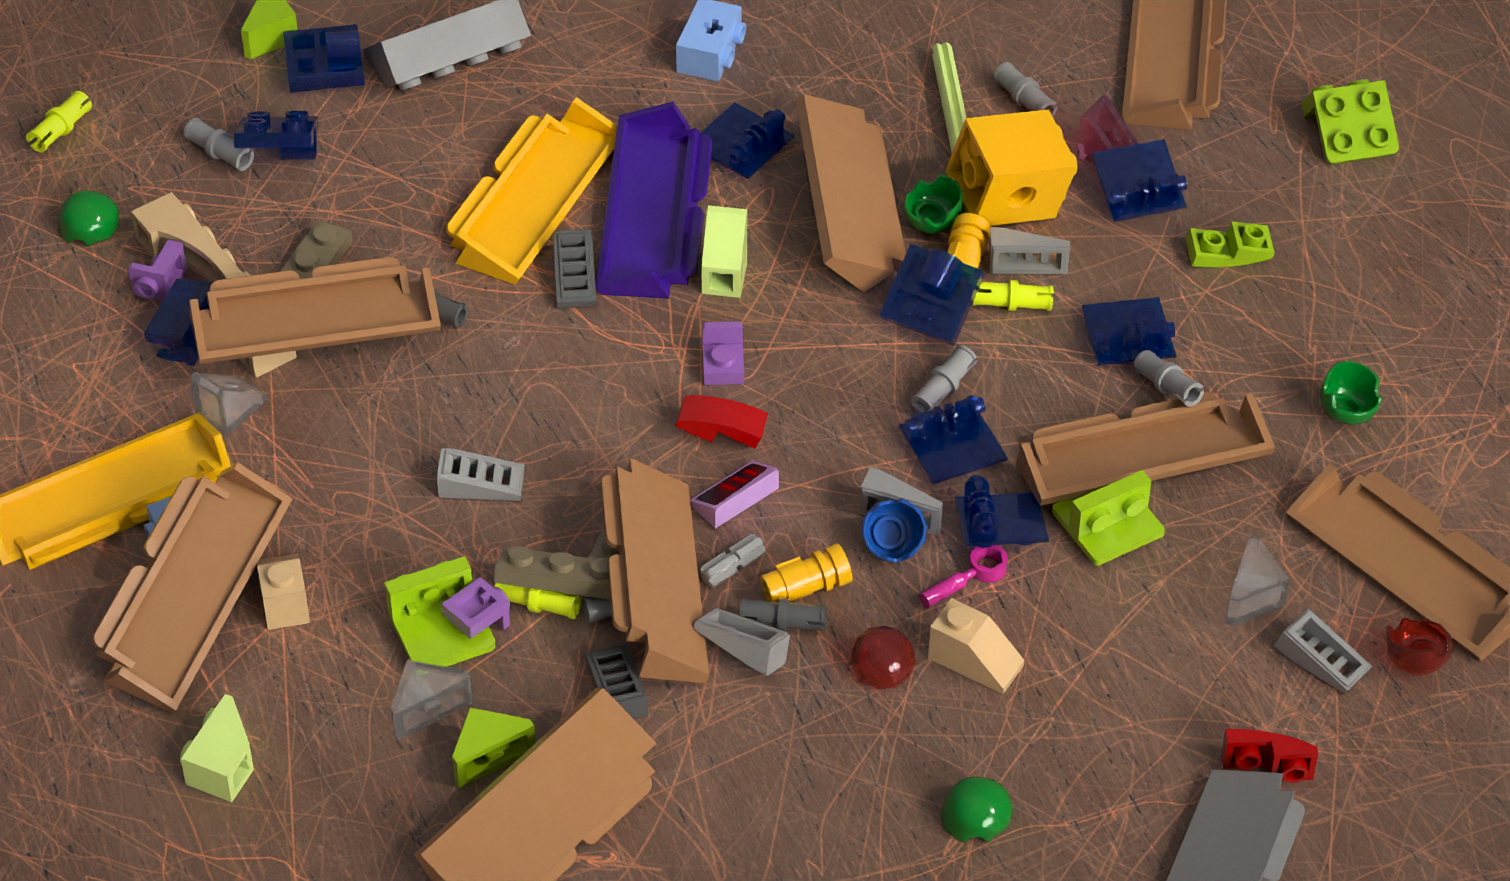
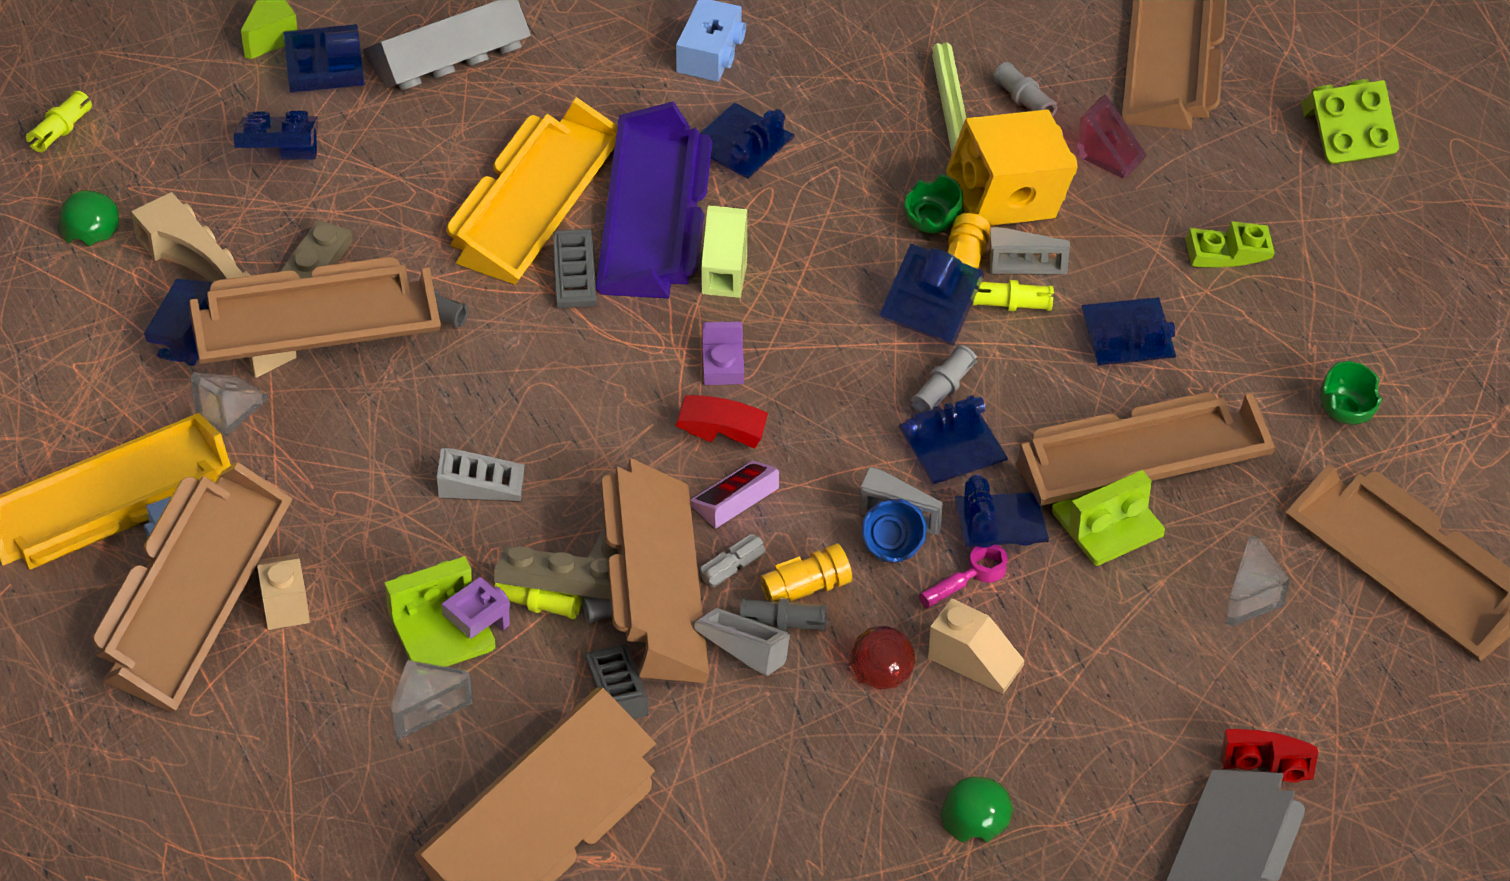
(157, 279): medium lavender bracket -> none
(218, 144): light grey pin -> none
(219, 754): yellowish green slope -> none
(489, 743): lime slope -> none
(851, 191): medium nougat slope -> none
(1140, 180): clear blue hinge -> none
(1168, 378): light grey pin -> none
(1321, 635): light grey slope -> none
(1418, 646): clear red hair -> none

